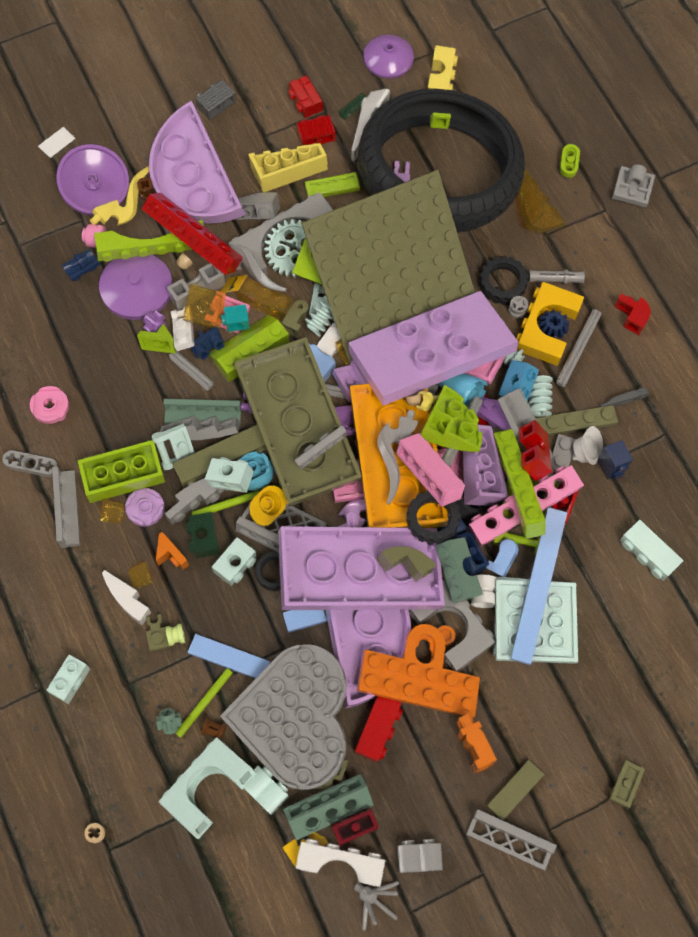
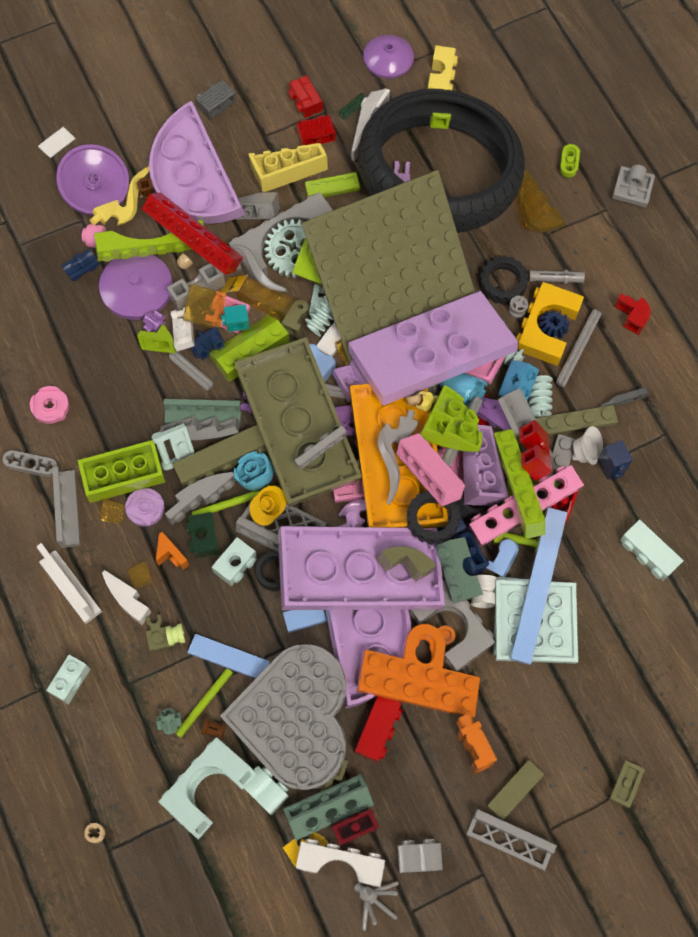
(69, 585): none -> white fence
(238, 480): light aqua brick -> none

